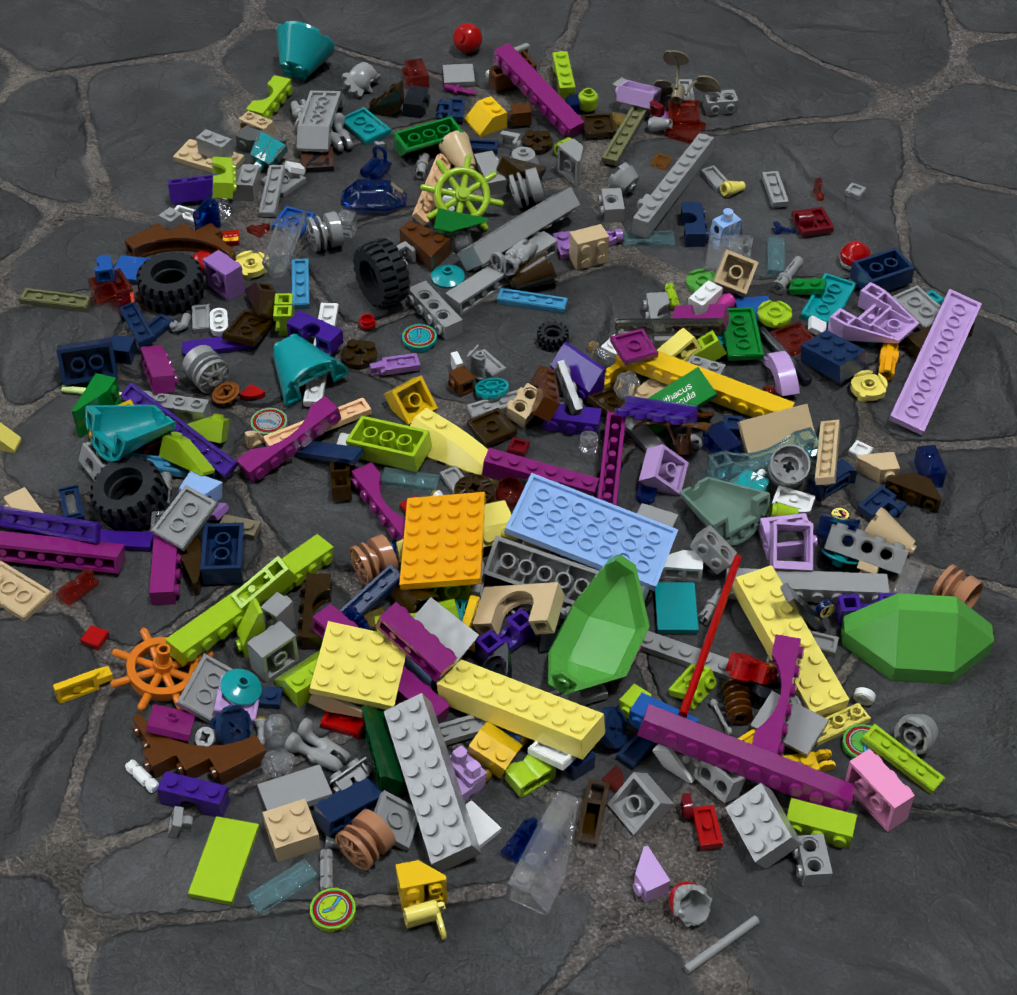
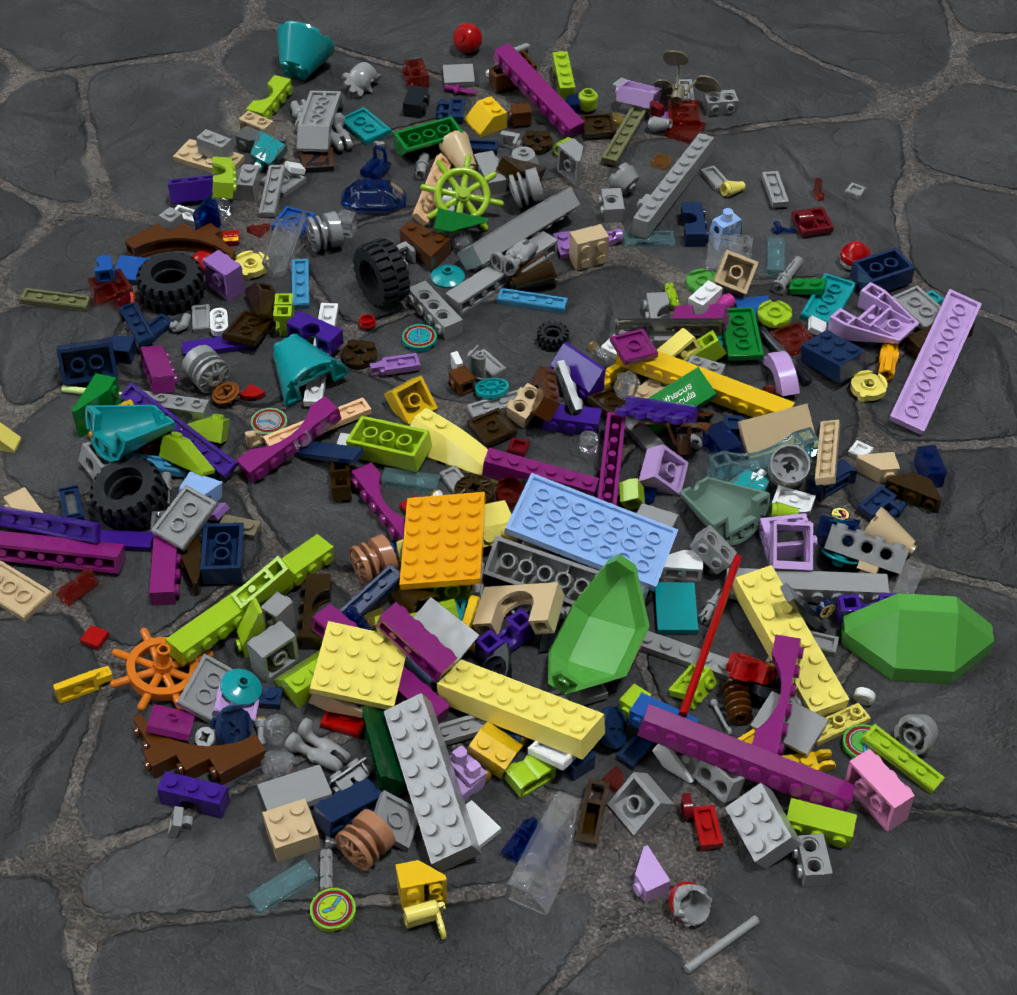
(142, 776): white axle -> none
(223, 861): lime tile -> none
(388, 101): dark brown slope -> none
(631, 494): none -> lime brick
(953, 583): nougat wheel -> none

